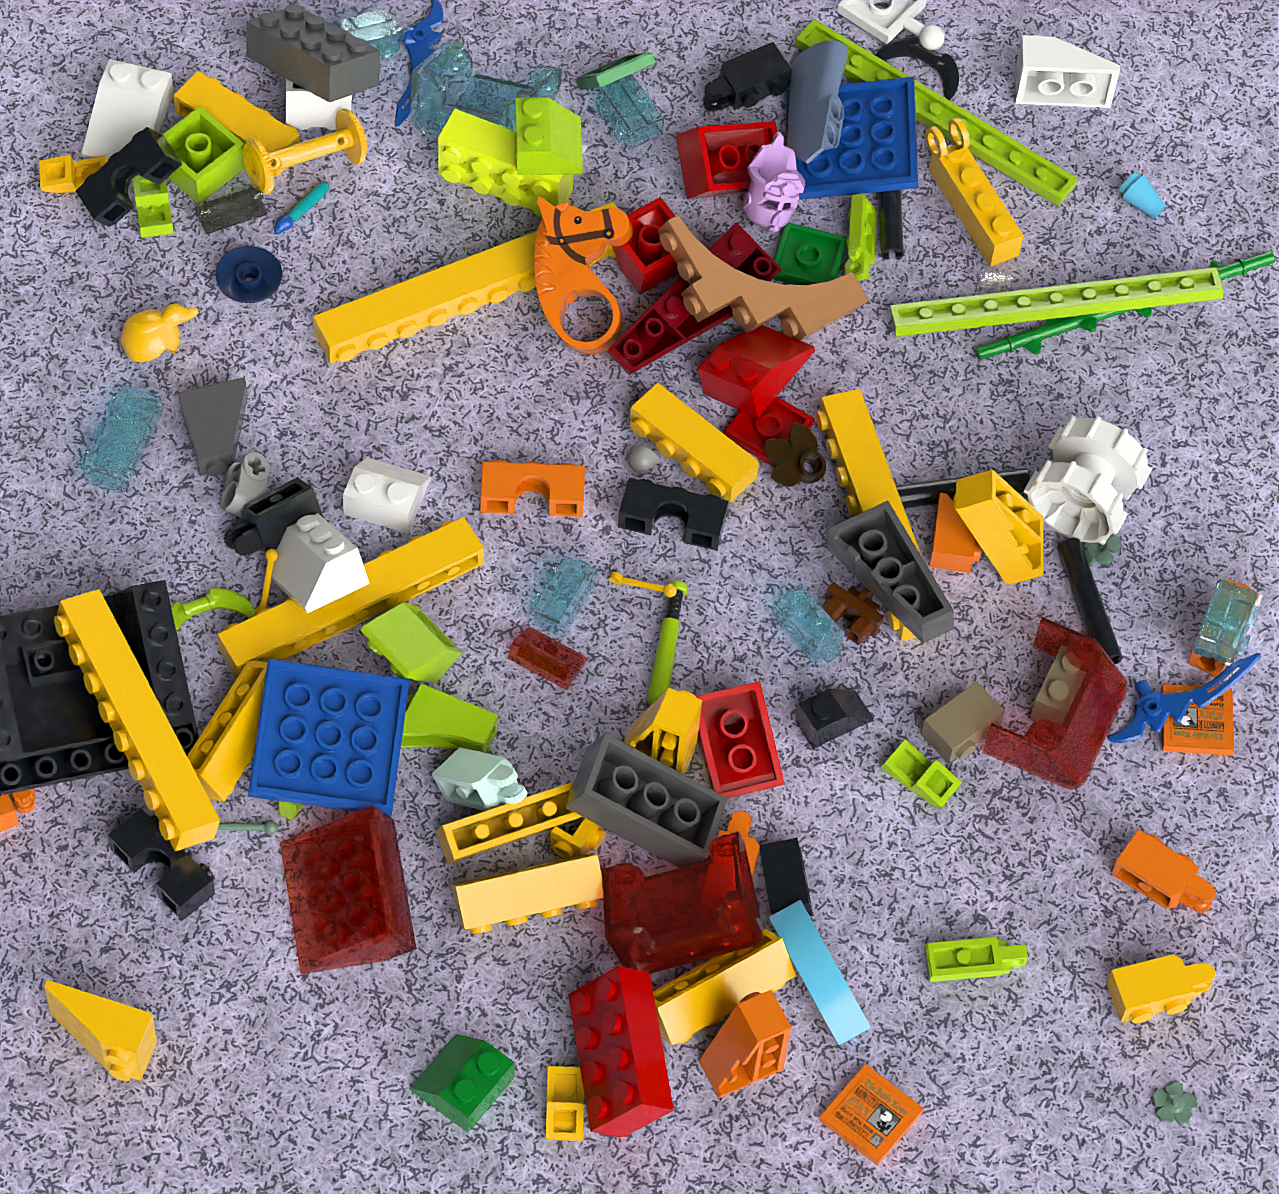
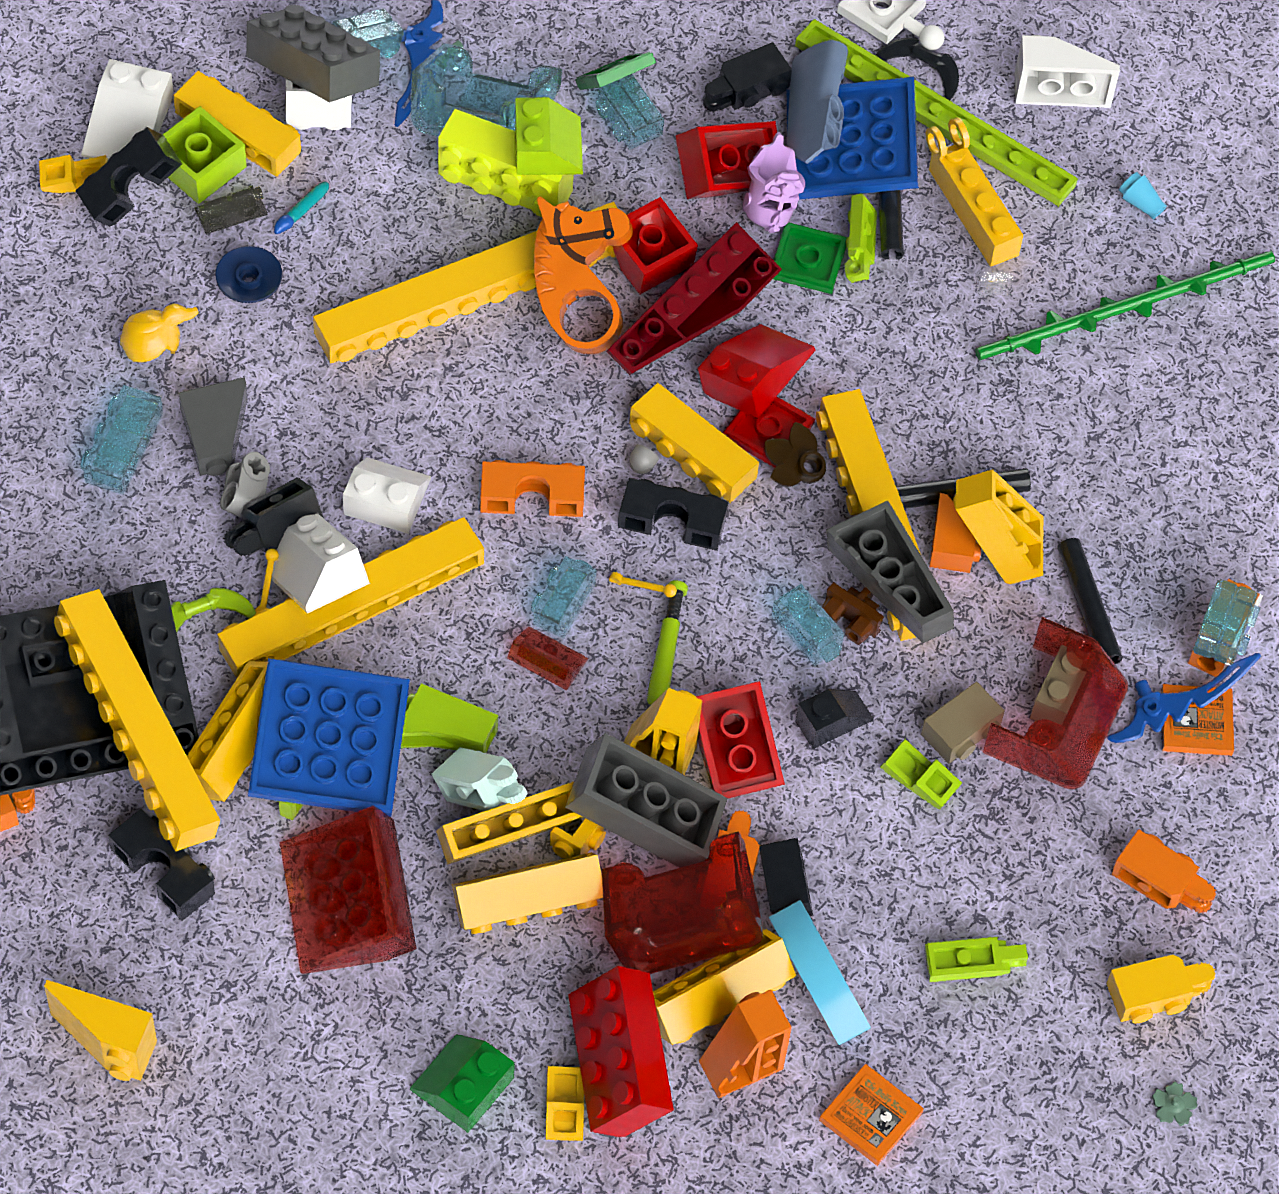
(152, 207): lime slope -> none
(269, 827): sand green hinge -> none
(349, 133): yellow hose -> none
(411, 643): lime slope -> none
(755, 301): medium nougat arch -> none
(1056, 302): lime plate -> none
(1090, 477): white piece -> none
(1102, 553): sand green plant -> none

